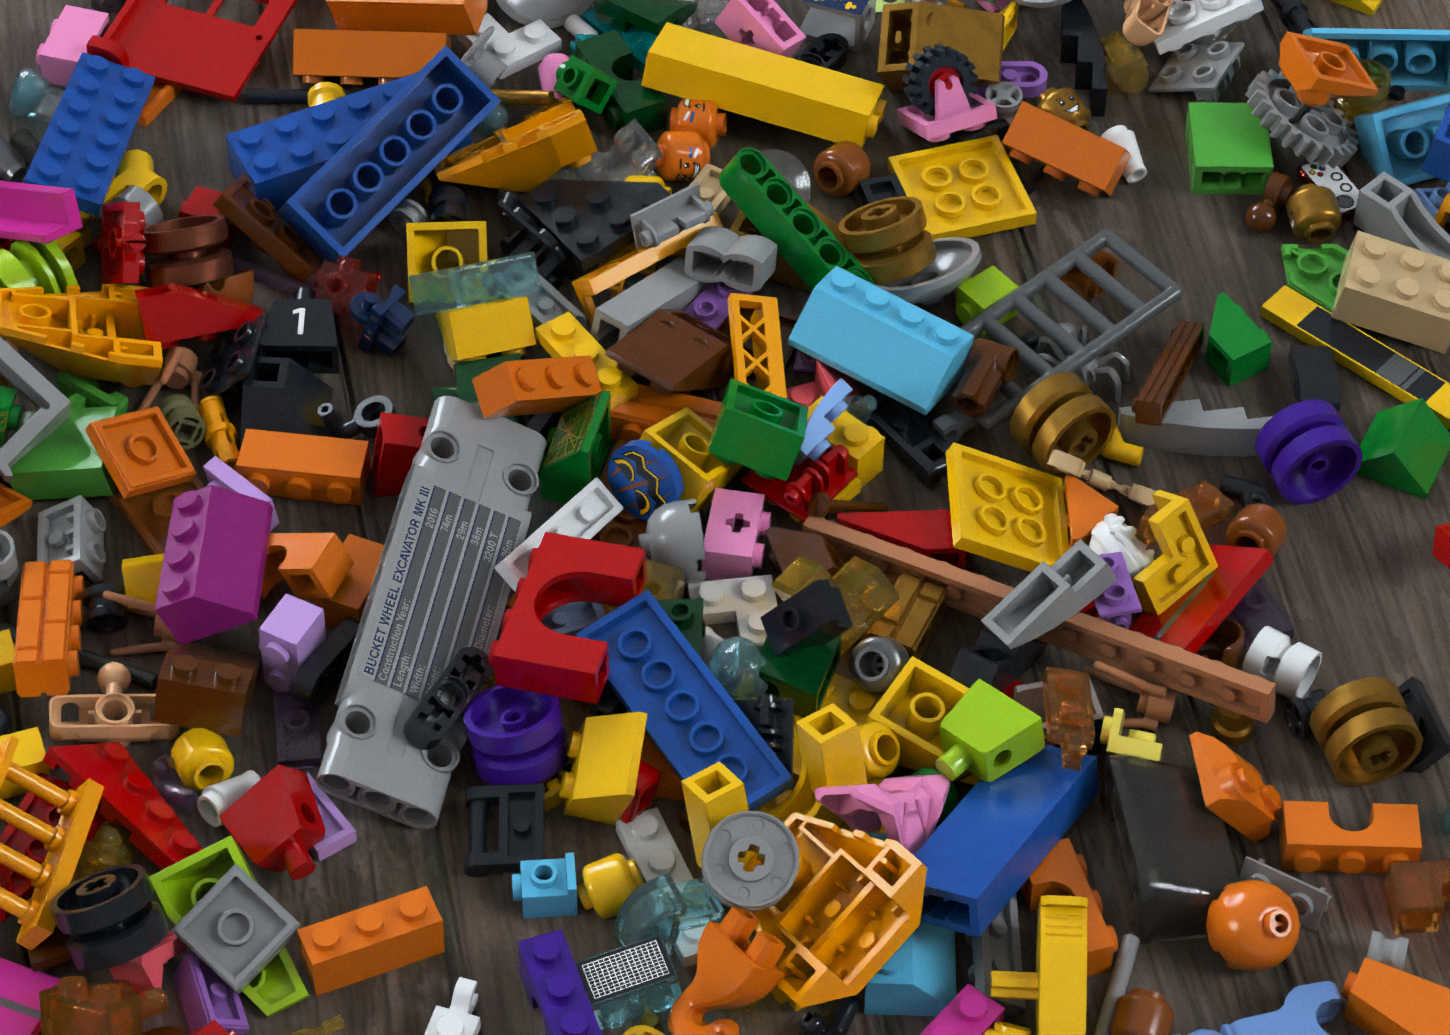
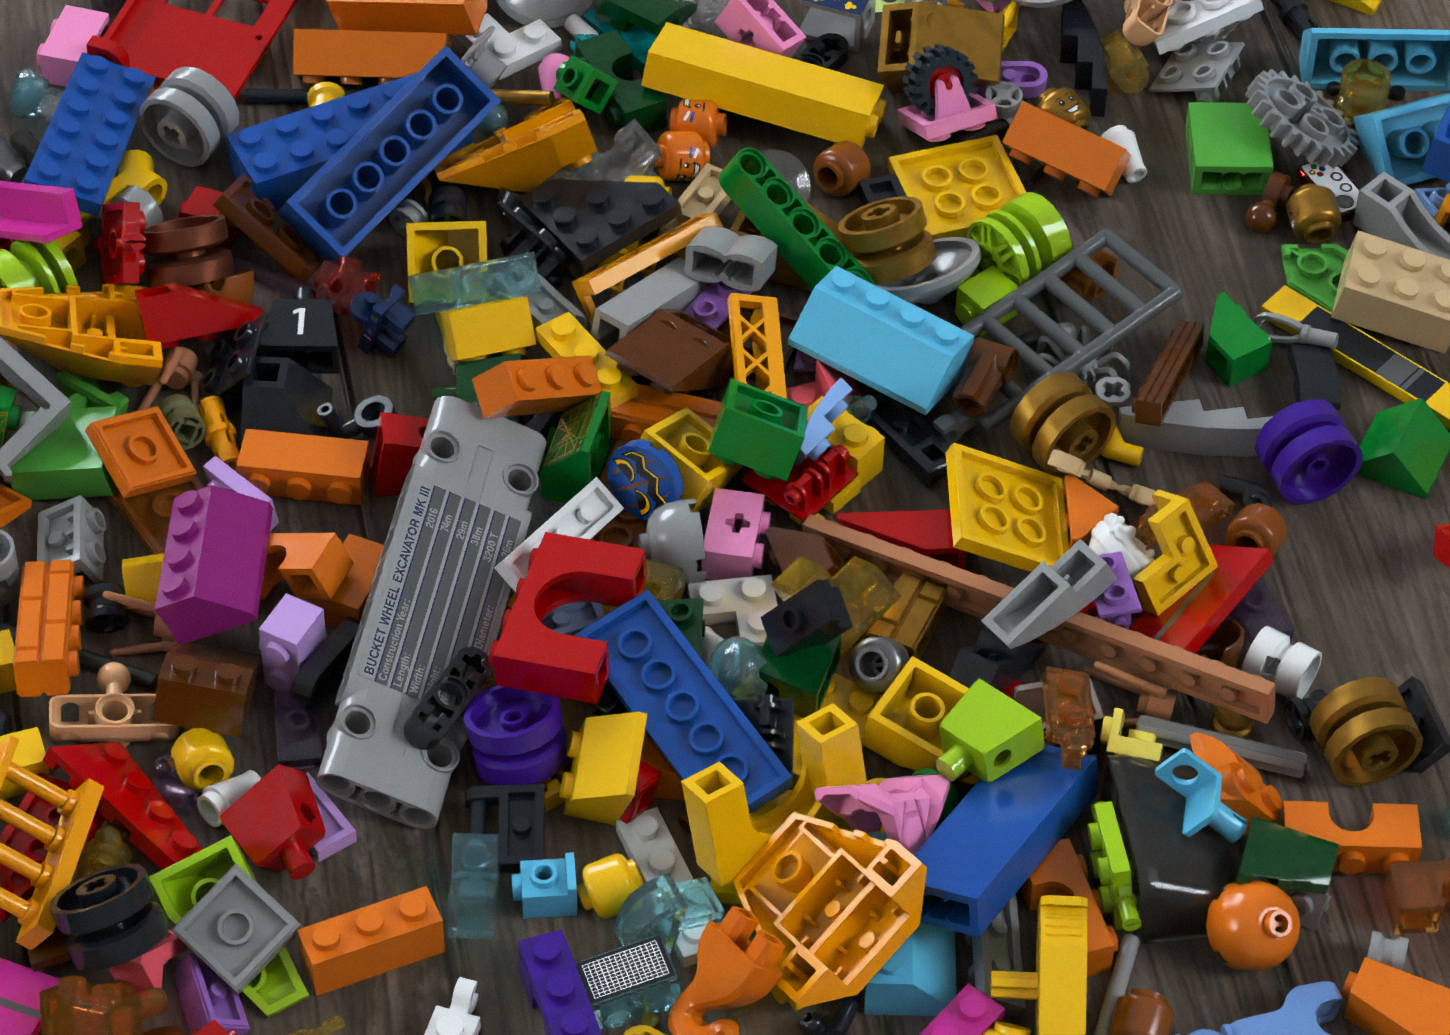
(188, 116): none -> light grey wheel
(473, 886): none -> clear light blue brick
(668, 215): light grey hinge -> none
(733, 839): light grey wheel -> none
(821, 504): reddish brown piece -> none
(879, 750): yellow head -> none
(1021, 237): none -> lime wheel
(1108, 391): none -> light grey bush
(1112, 867): none -> lime plate
(1202, 797): none -> medium azure bracket
(1256, 753): none -> light grey axle
(1286, 857): none -> dark green slope
(1306, 333): none -> light grey piece
(1323, 70): orange slope -> none

